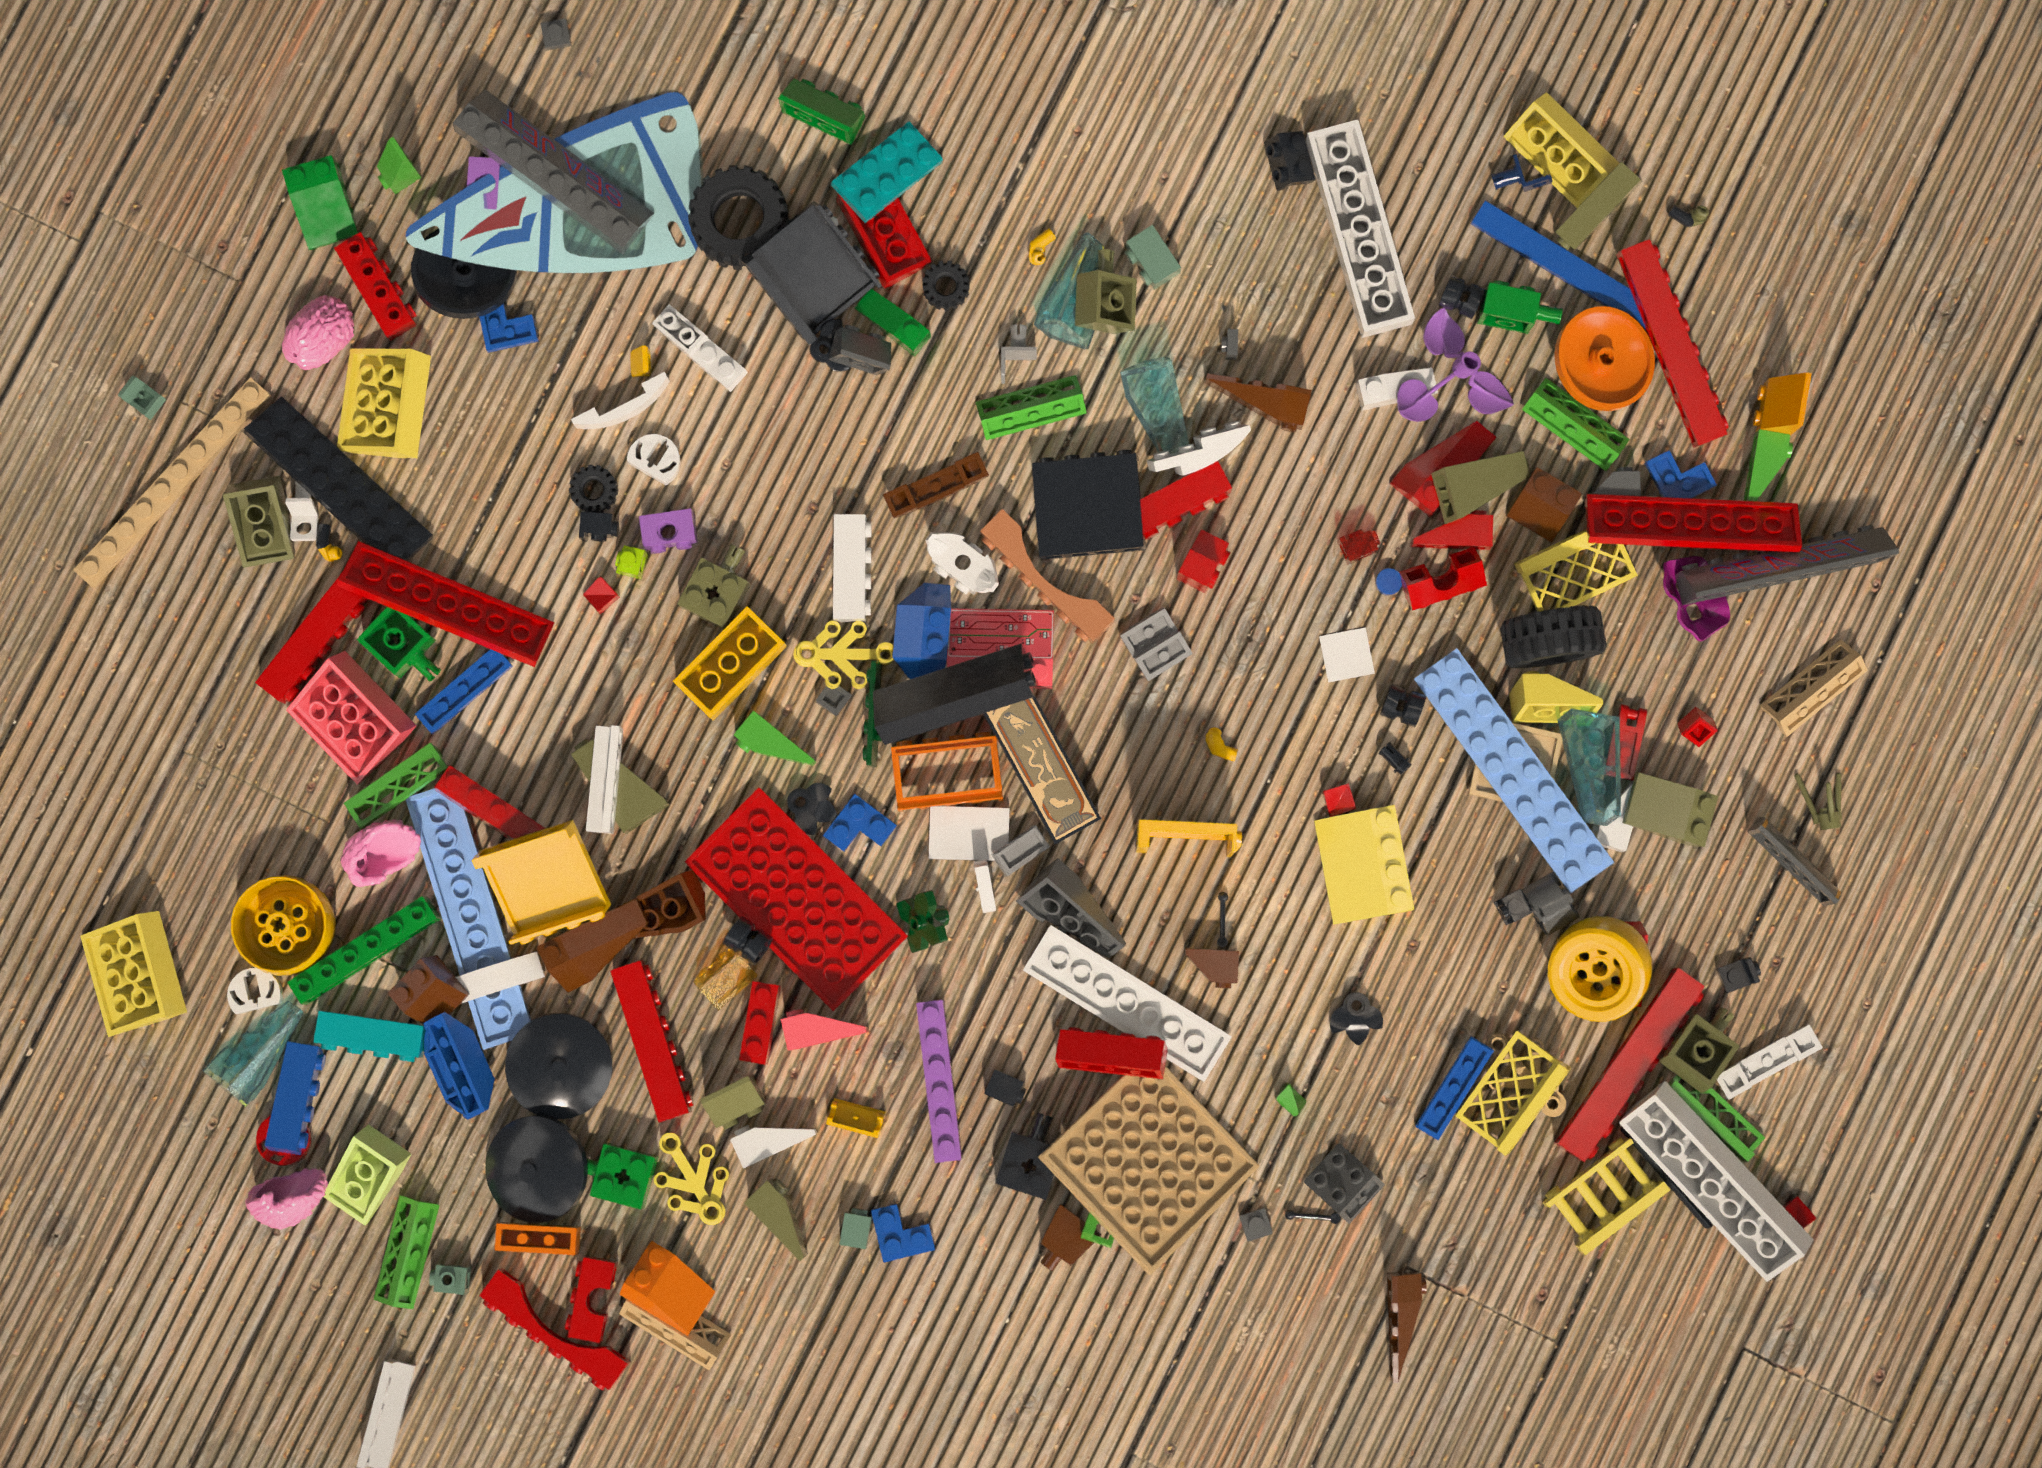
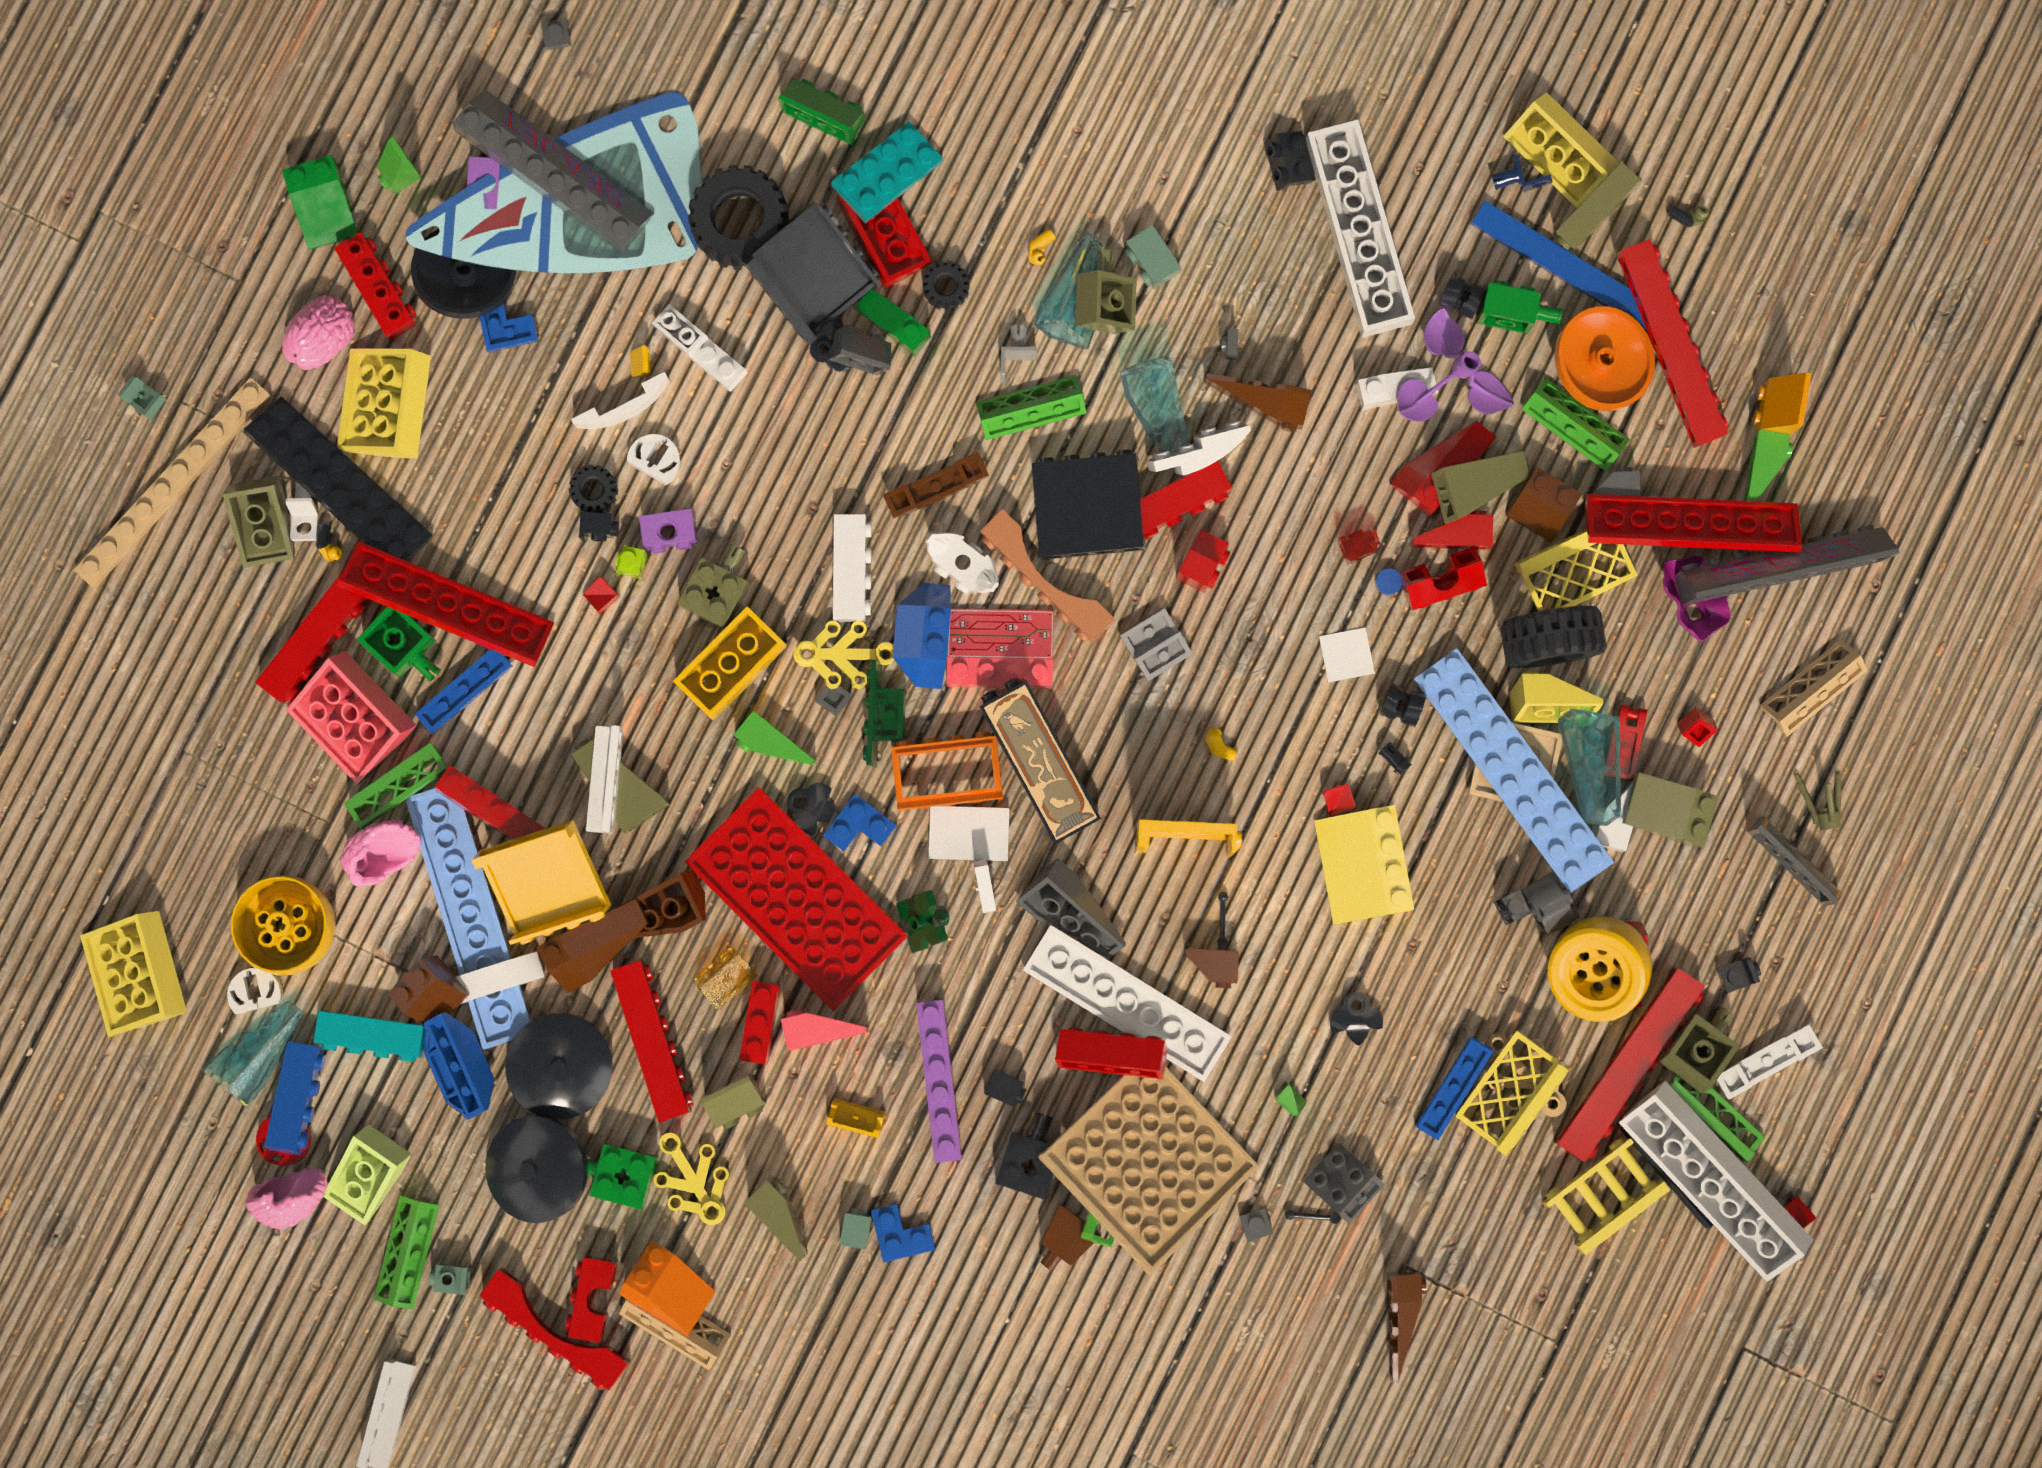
(364, 950): green piece -> none
(537, 1238): orange brick -> none
(749, 941): black wheel -> none
(763, 1142): white slope -> none
(953, 694): black brick -> none
(1020, 850): light grey tile -> none
(1675, 484): blue plate -> none

